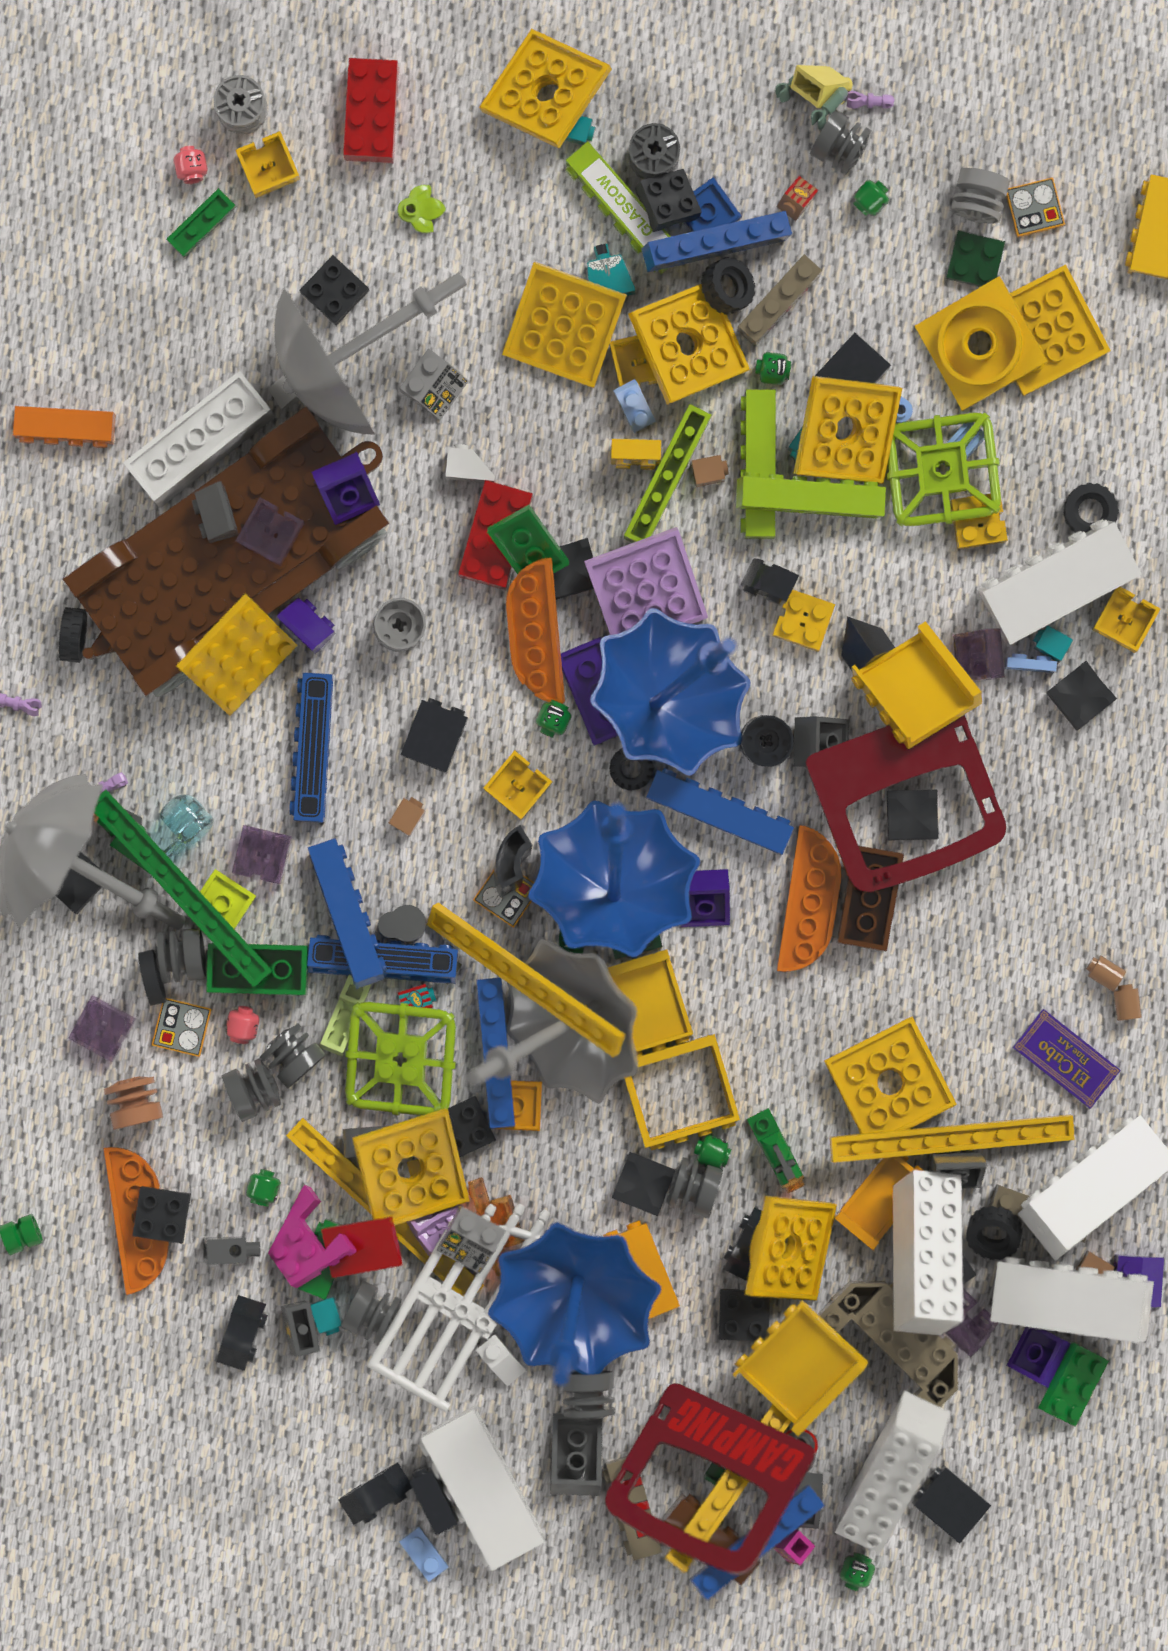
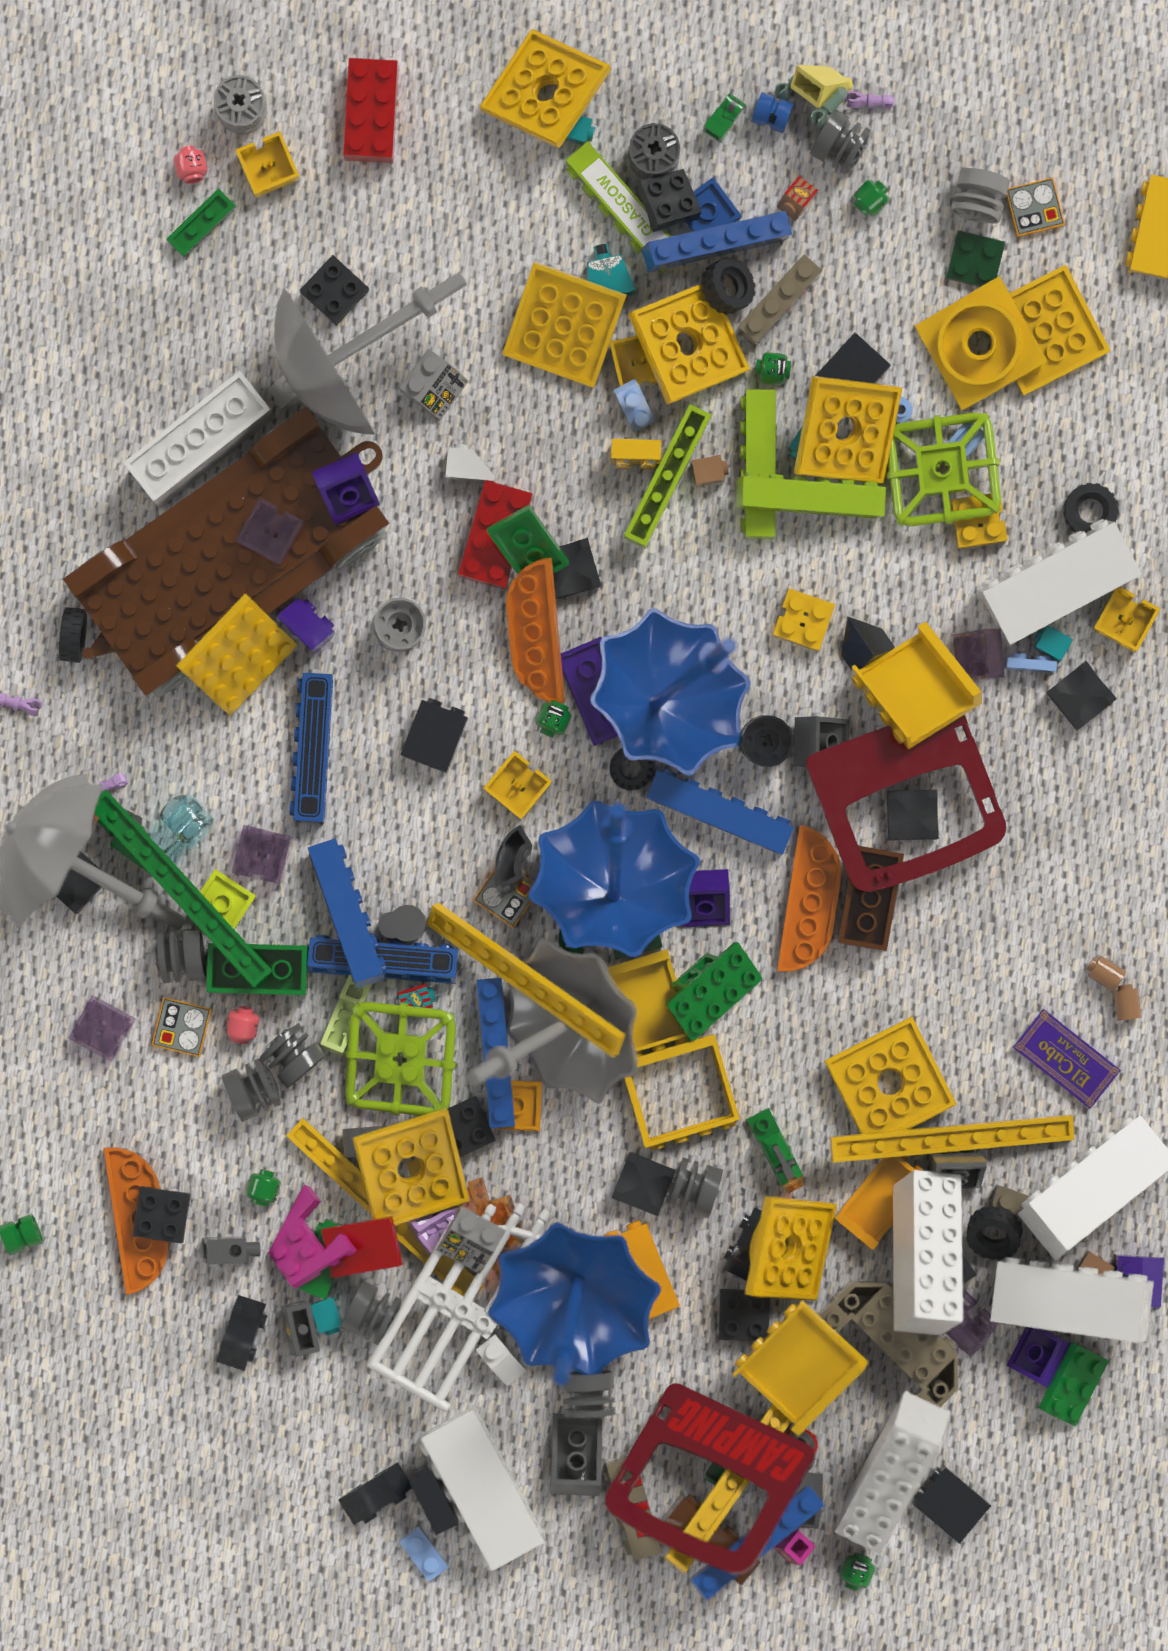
(64, 425): orange brick -> none
(133, 1102): nougat wheel -> none
(151, 978): black tyre -> none
(215, 513): dark grey slope -> none
(407, 815): medium nougat brick -> none
(424, 208): lime plate -> none
(646, 577): lavender plate -> none
(711, 989): none -> green bracket
(712, 1151): green head -> none
(724, 117): none -> green leg
(769, 581): black brick -> none
(772, 112): none -> blue wheel

